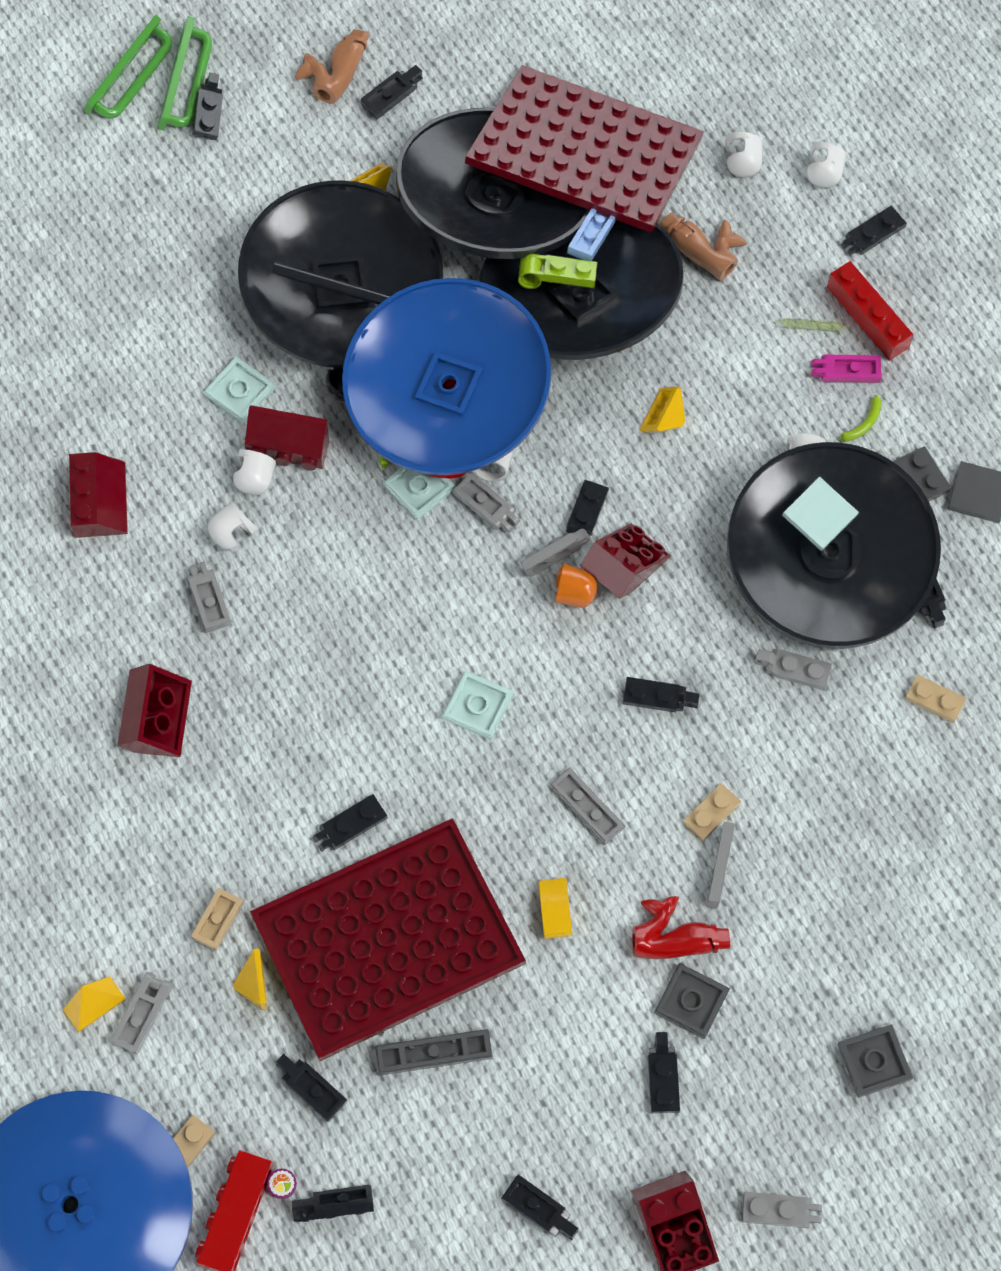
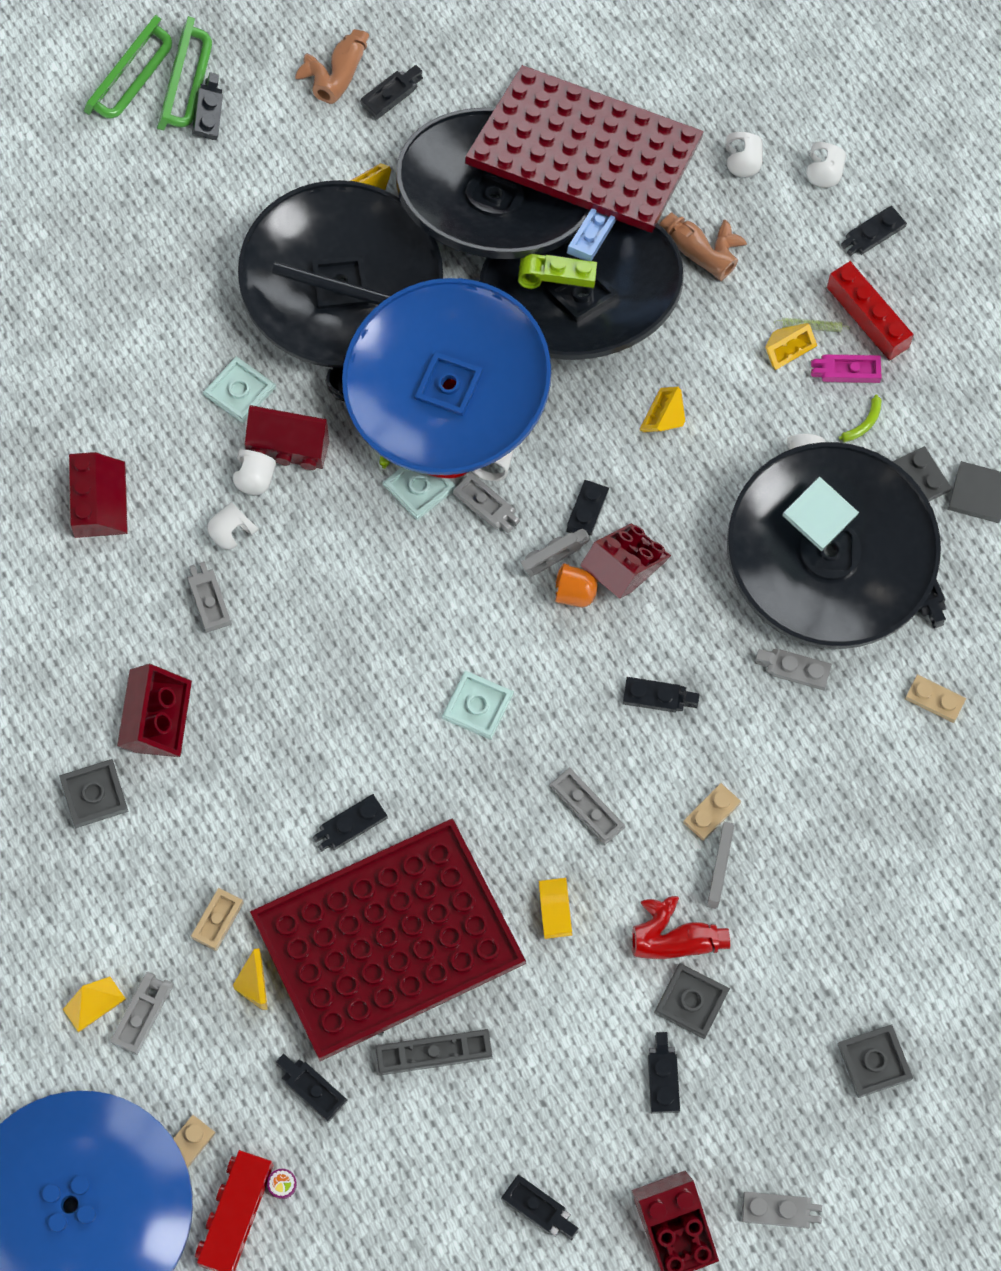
(93, 793): none -> dark grey plate
(334, 1203): black hinge -> none
(789, 344): none -> yellow slope

